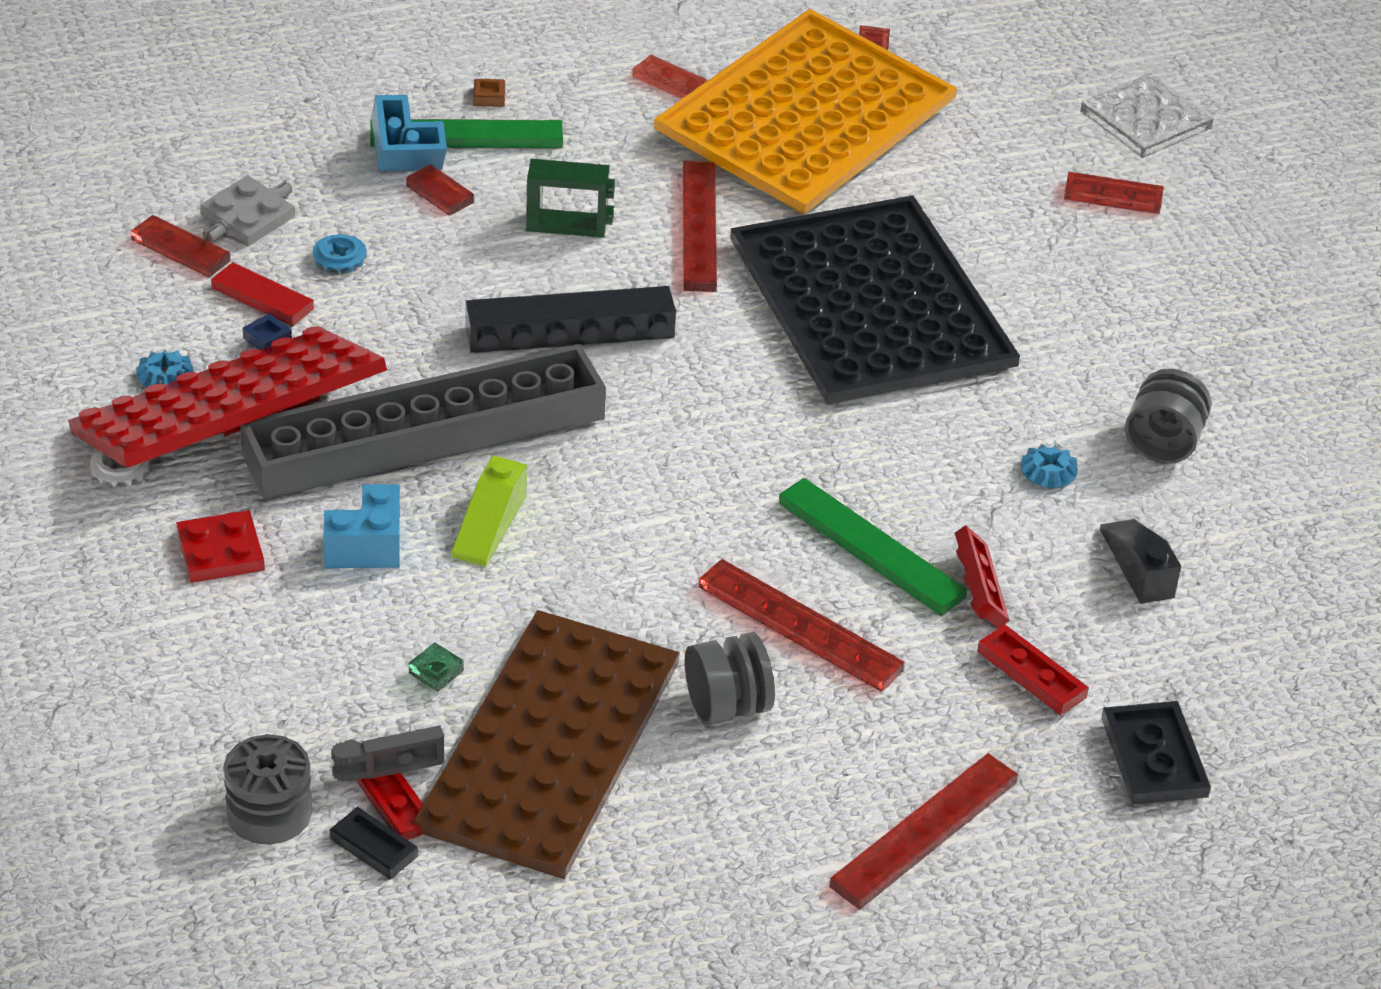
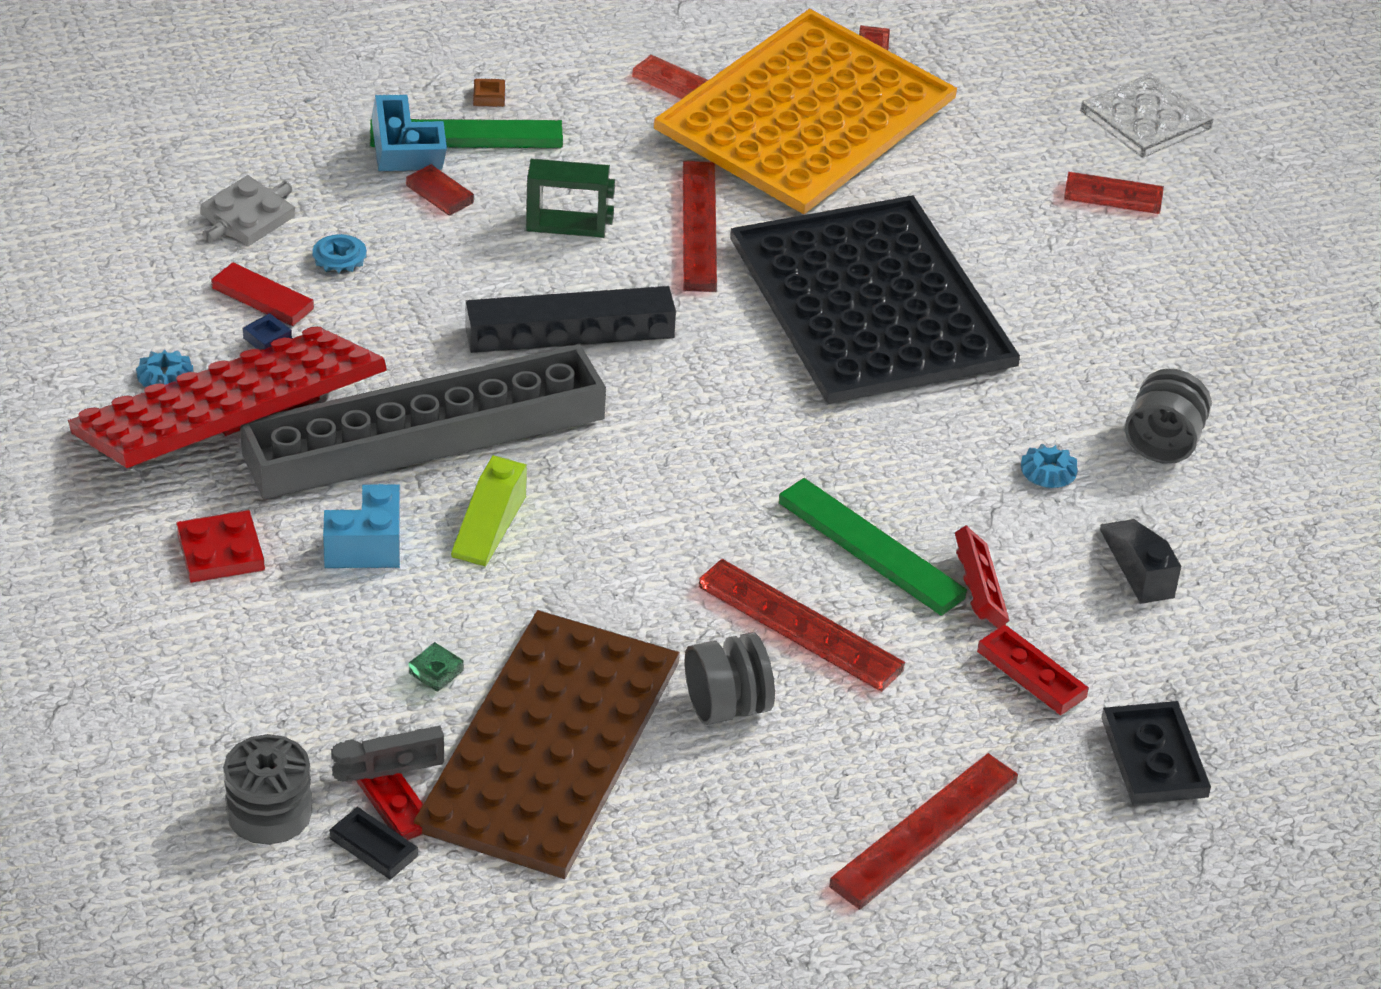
(103, 469): white gear -> none
(180, 246): clear red tile -> none

